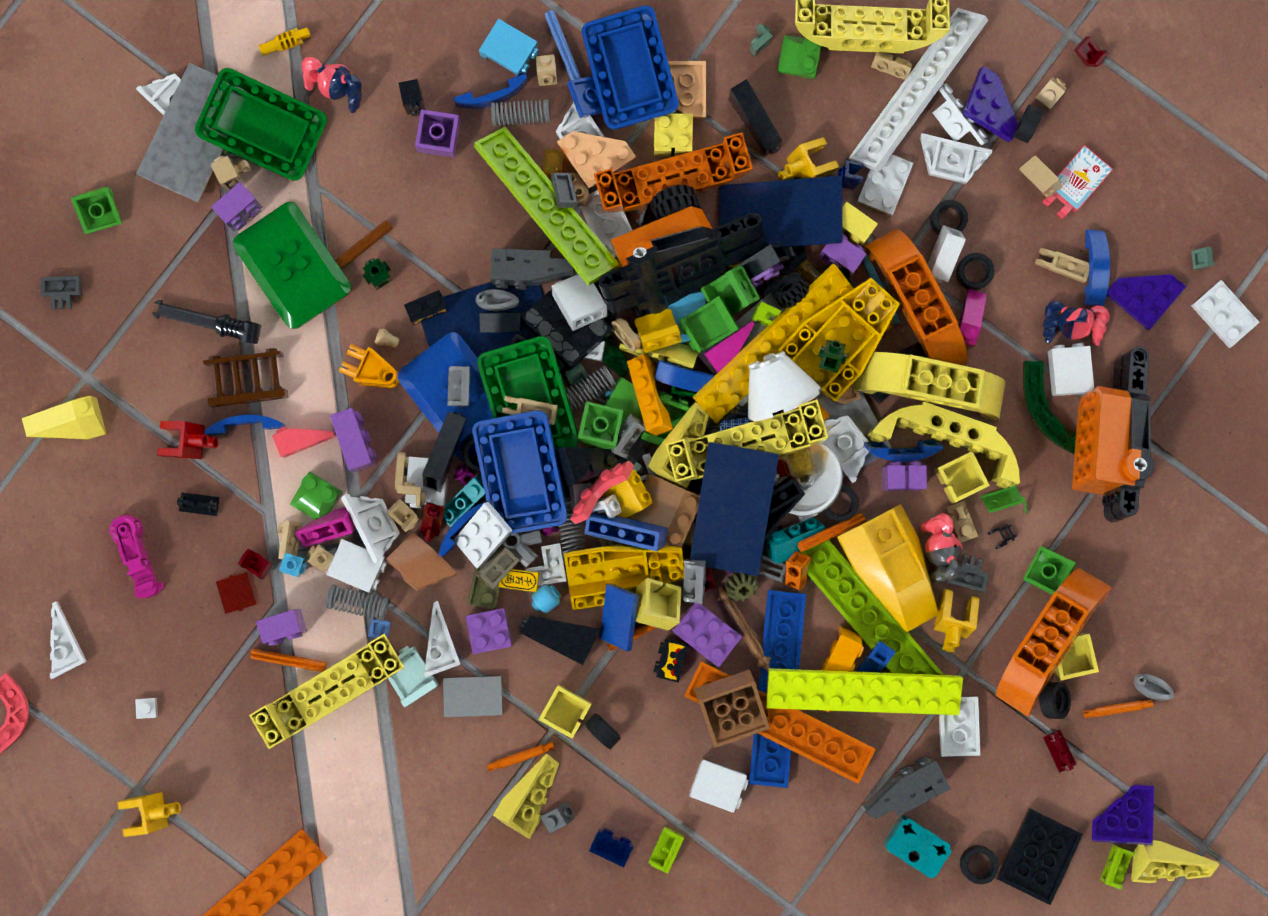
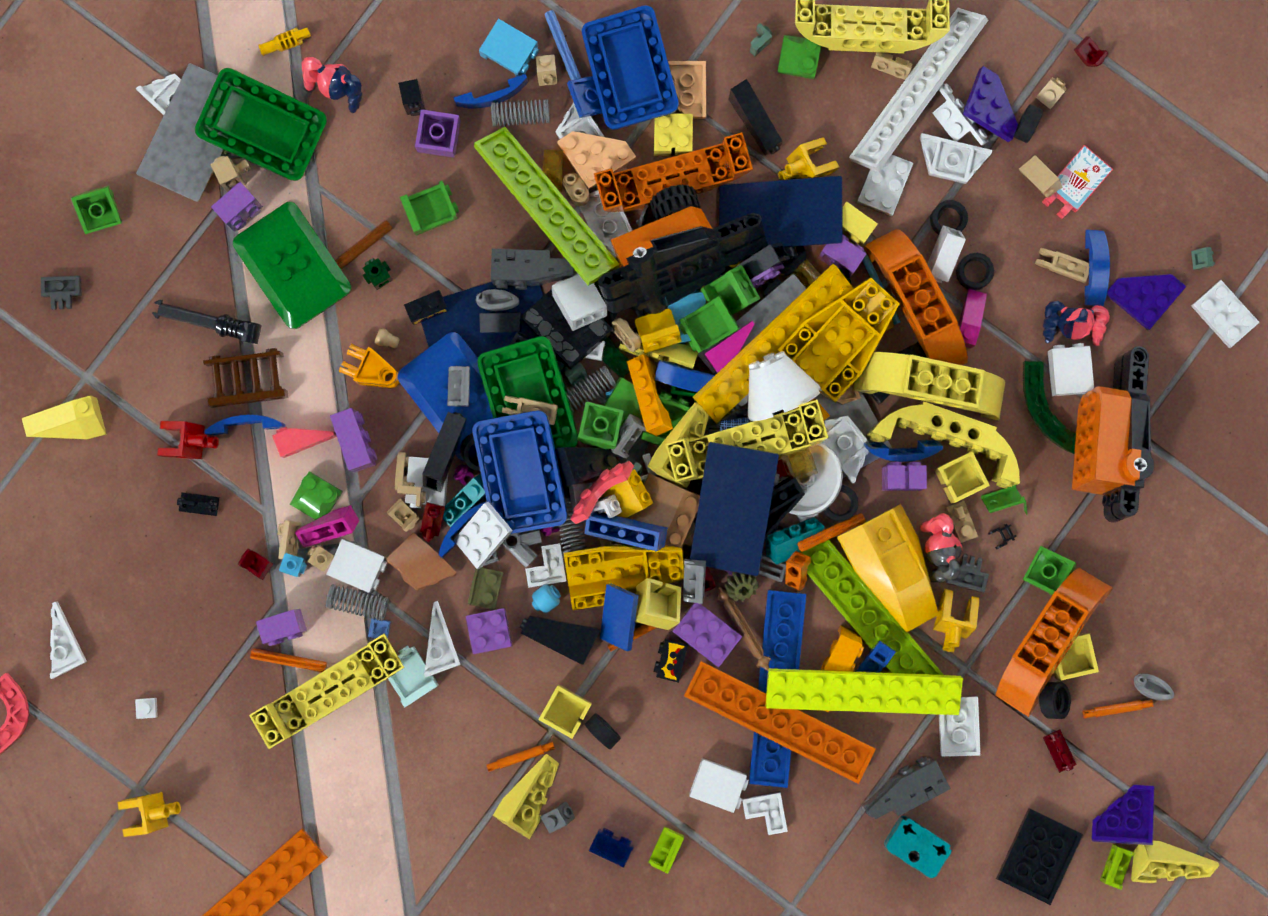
(128, 533): dark pink piece -> none
(236, 593): clear red piece -> none
(372, 523): white wing -> none
(430, 208): none -> bright green panel
(472, 696): light grey tile -> none
(497, 567): dark tan hinge -> none
(521, 580): yellow tile -> none
(564, 190): dark grey tile -> none
(732, 708): medium nougat slope -> none
(763, 313): lime hinge -> none
(768, 806): none -> white plate
(790, 290): black tyre -> none
(832, 355): dark green brick -> none
(848, 172): clear blue window -> none
(994, 868): black tyre -> none

